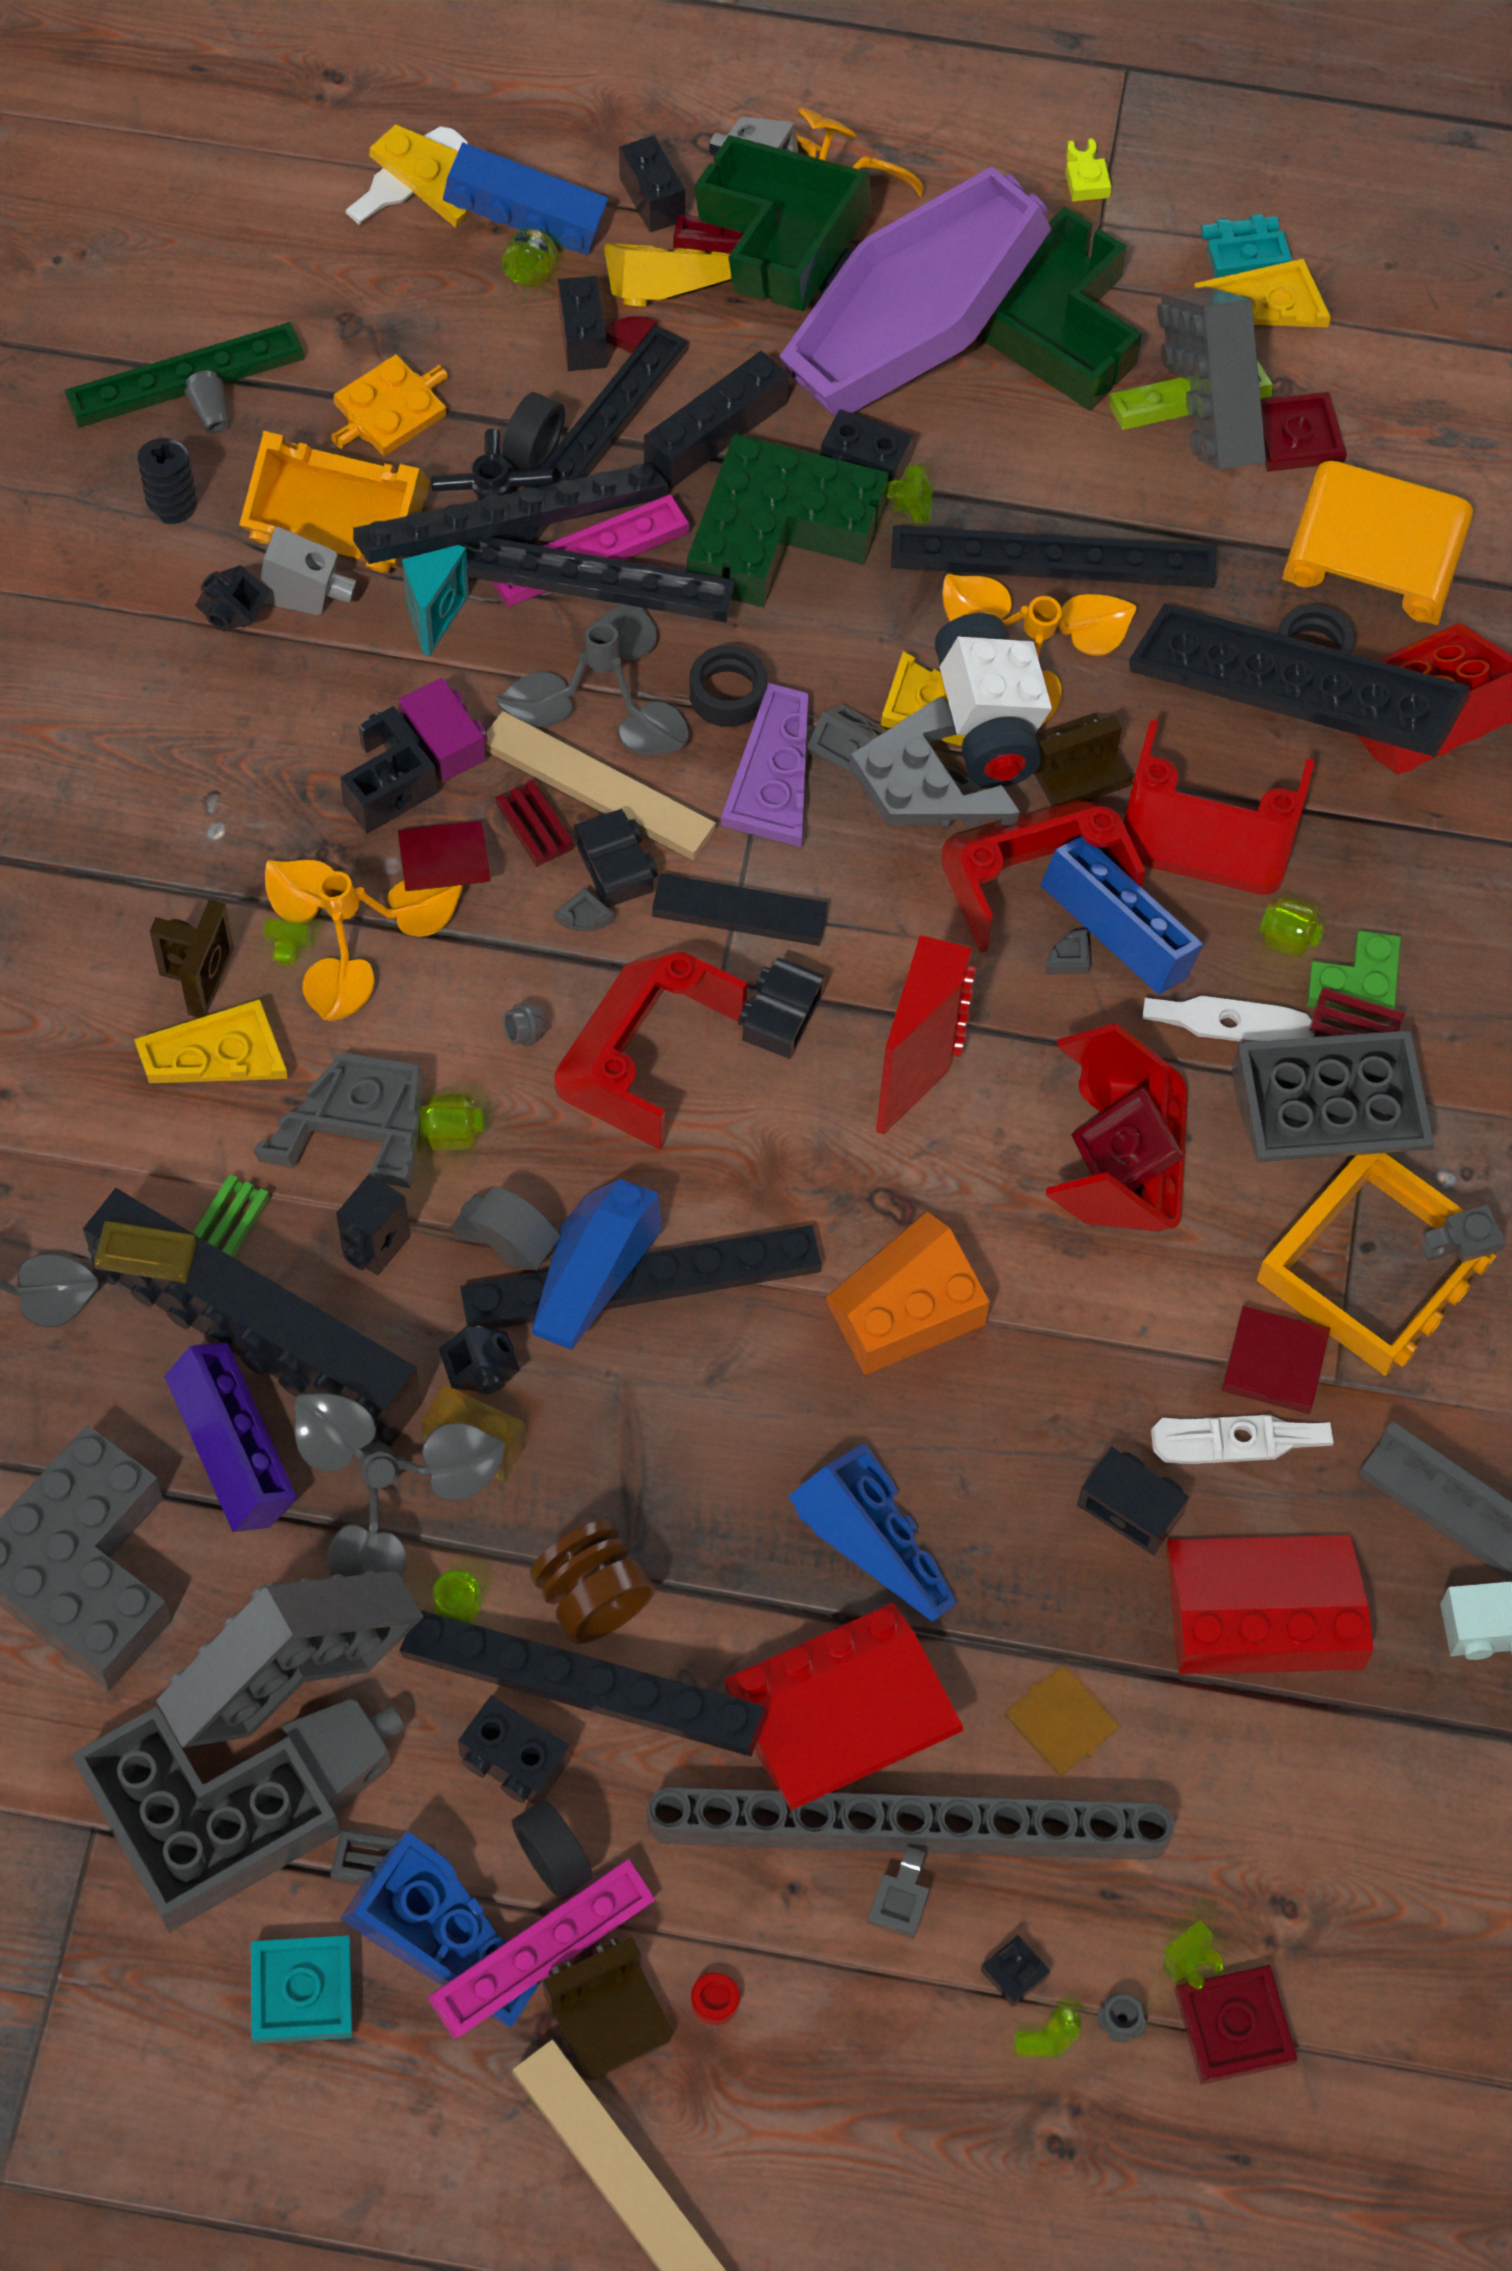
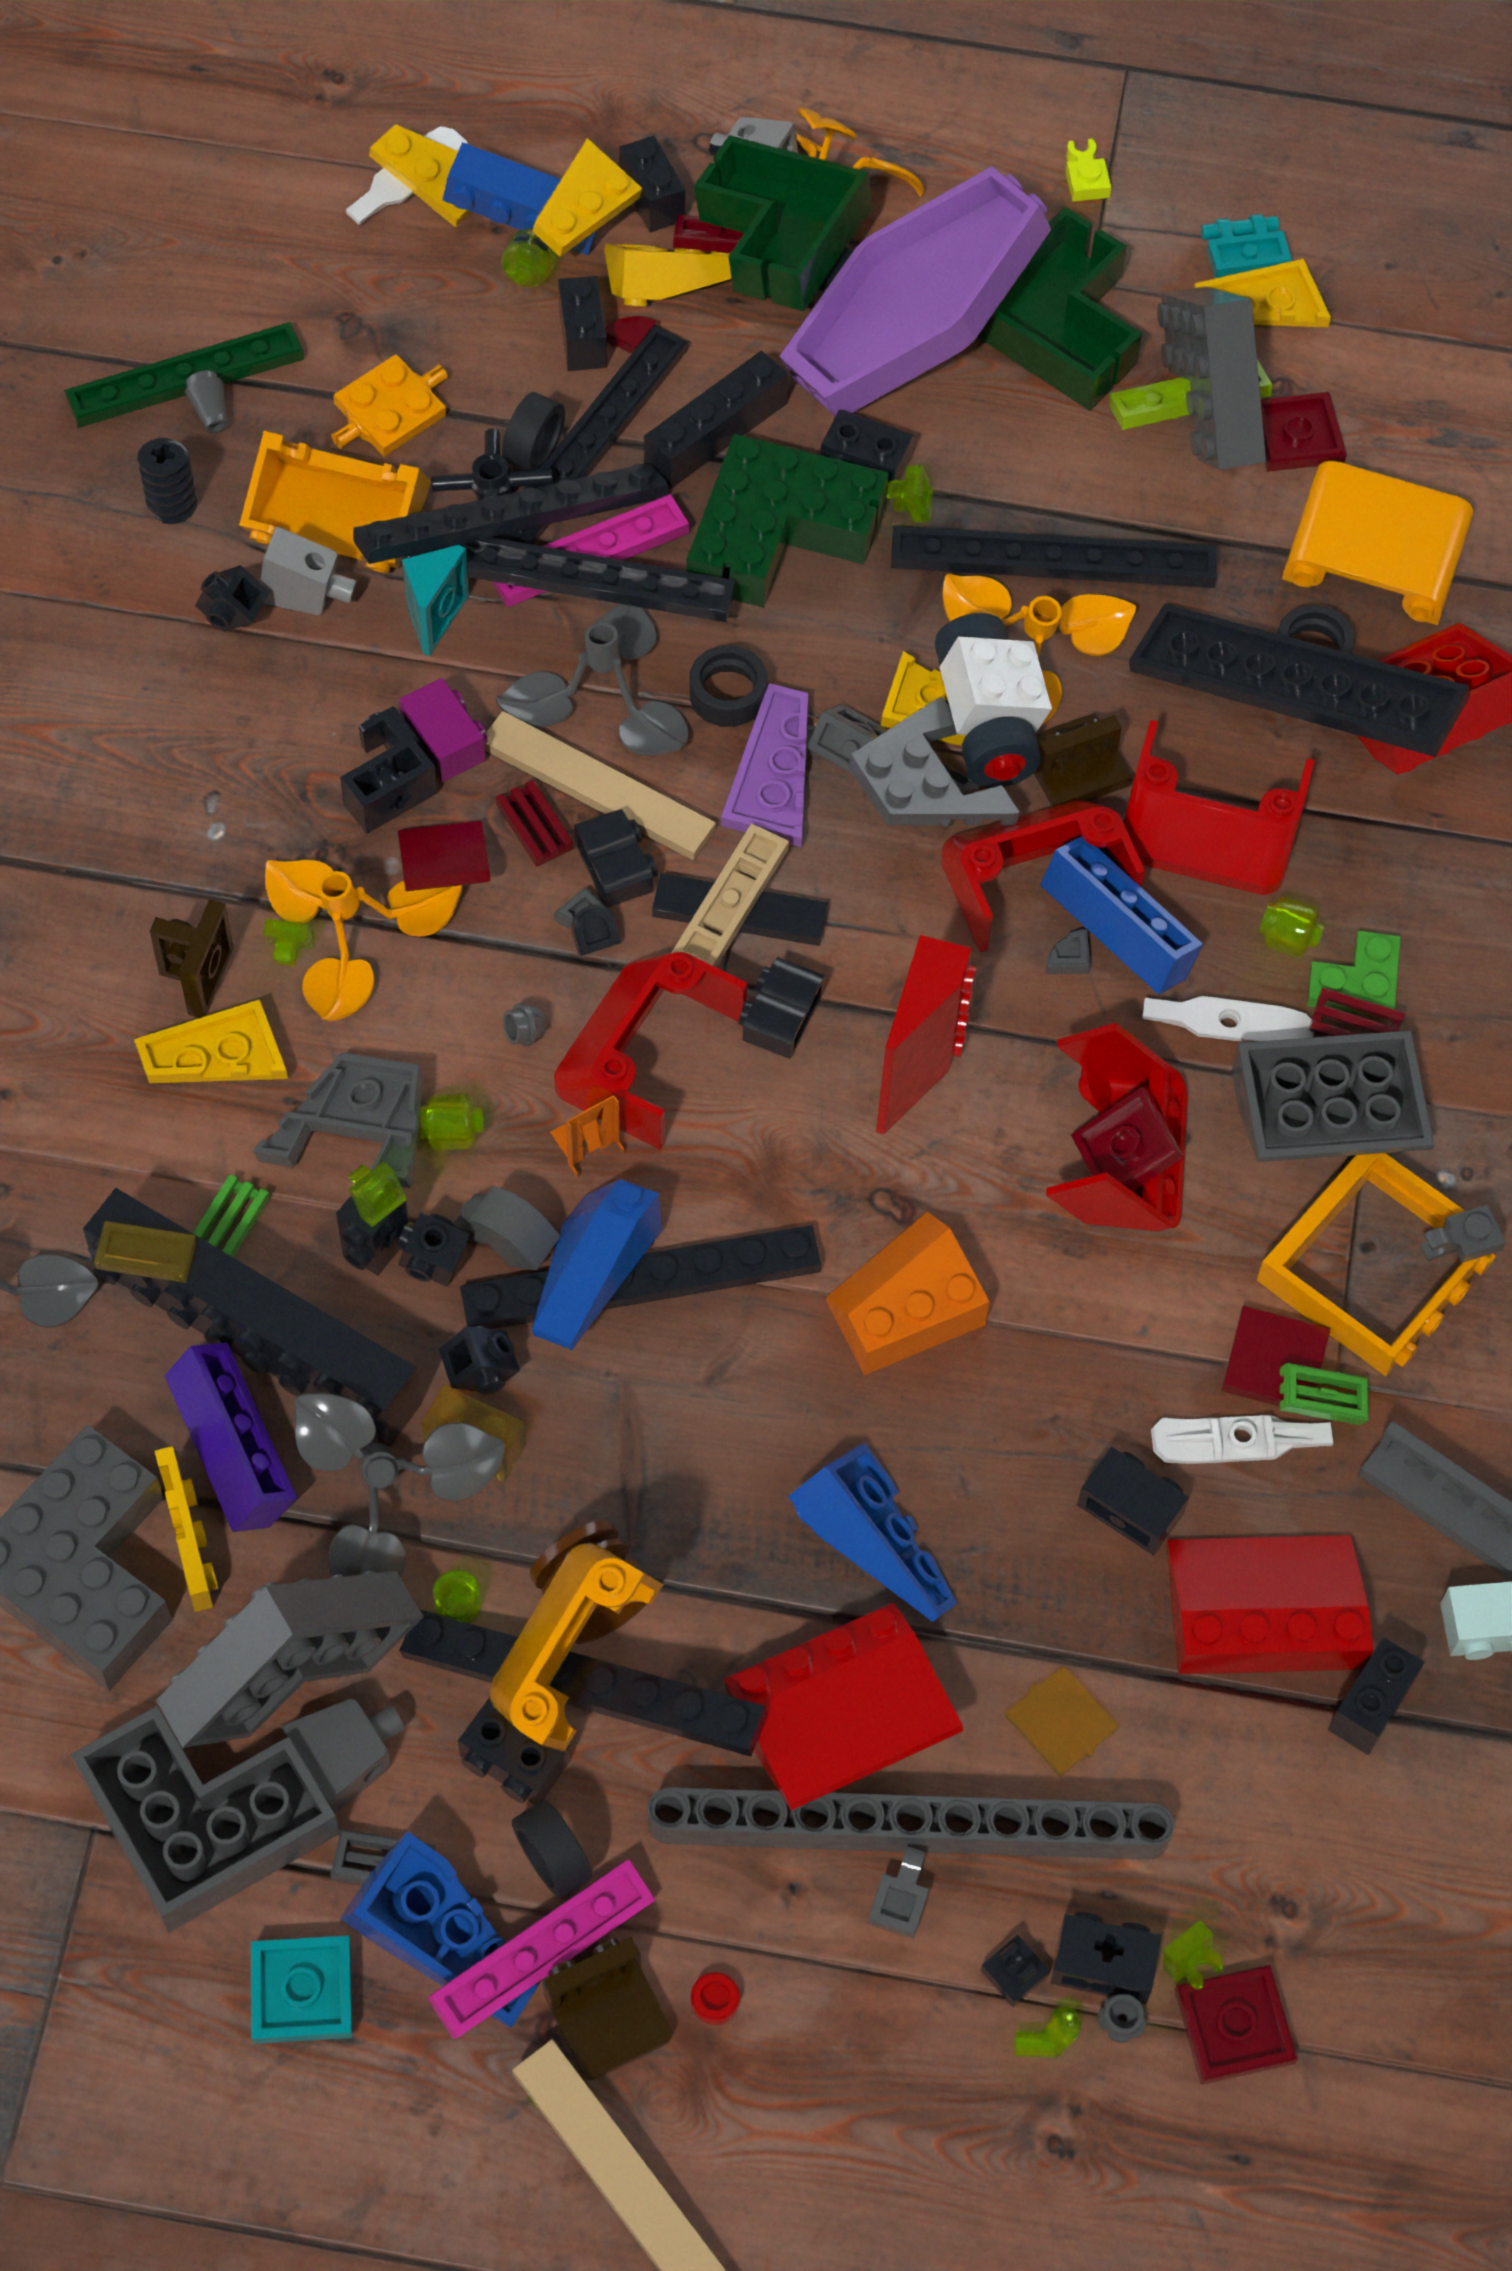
(189, 1534): none -> yellow wing
(376, 1192): none -> clear neon green tile
(431, 1248): none -> black brick
(523, 1682): none -> light orange windscreen
(584, 199): none -> yellow wing
(585, 1127): none -> orange piece
(594, 930): none -> black tile
(733, 895): none -> tan hinge
(1080, 1962): none -> black brick
(1321, 1410): none -> bright green tile
(1376, 1696): none -> black brick

